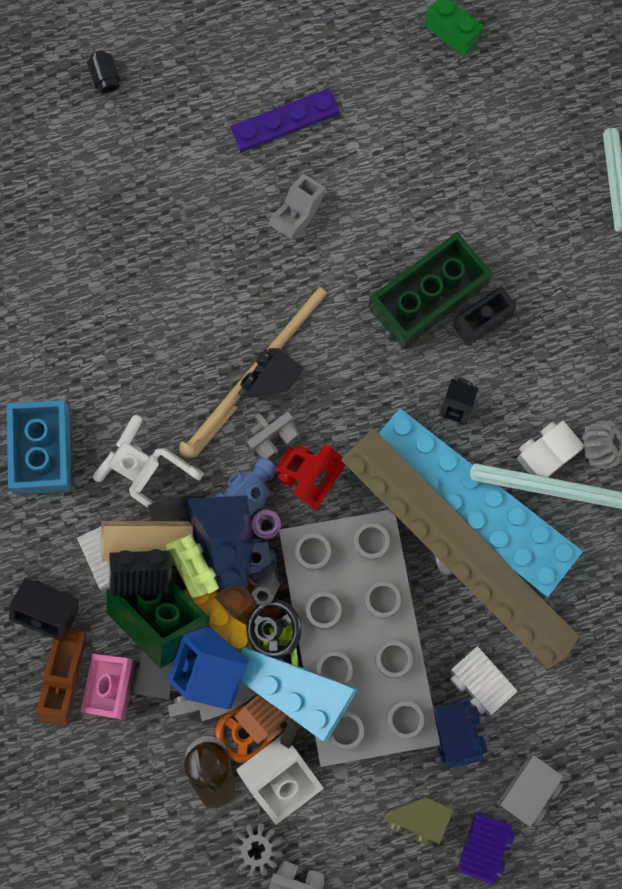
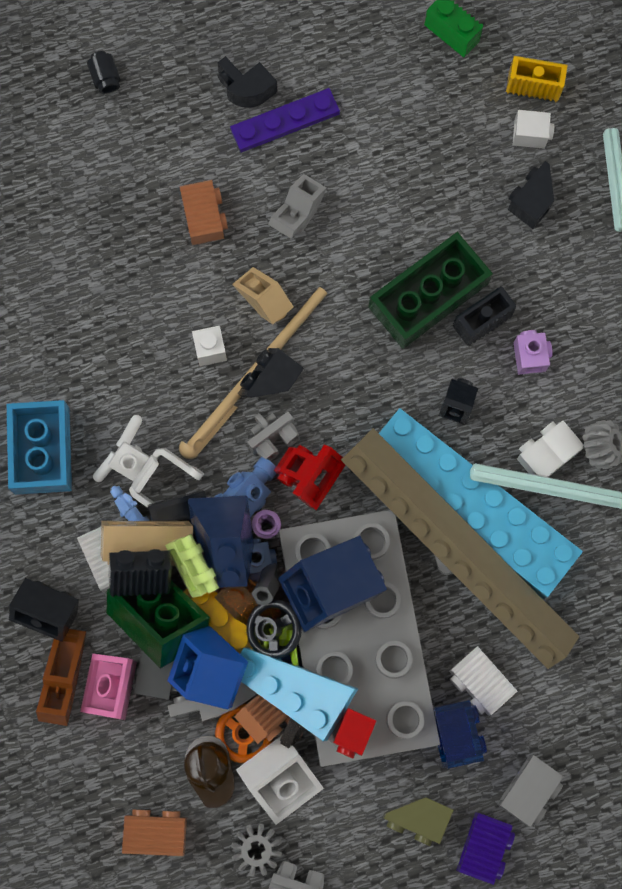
(127, 505): none -> light blue piece
(154, 833): none -> nougat brick
(202, 212): none -> nougat brick
(209, 345): none -> white brick
(248, 89): none -> black brick
(264, 295): none -> tan slope
(332, 582): none -> dark blue slope
(353, 733): none -> red brick
(532, 129): none -> white brick
(532, 352): none -> lavender brick
(534, 198): none -> black slope
(536, 78): none -> yellow brick

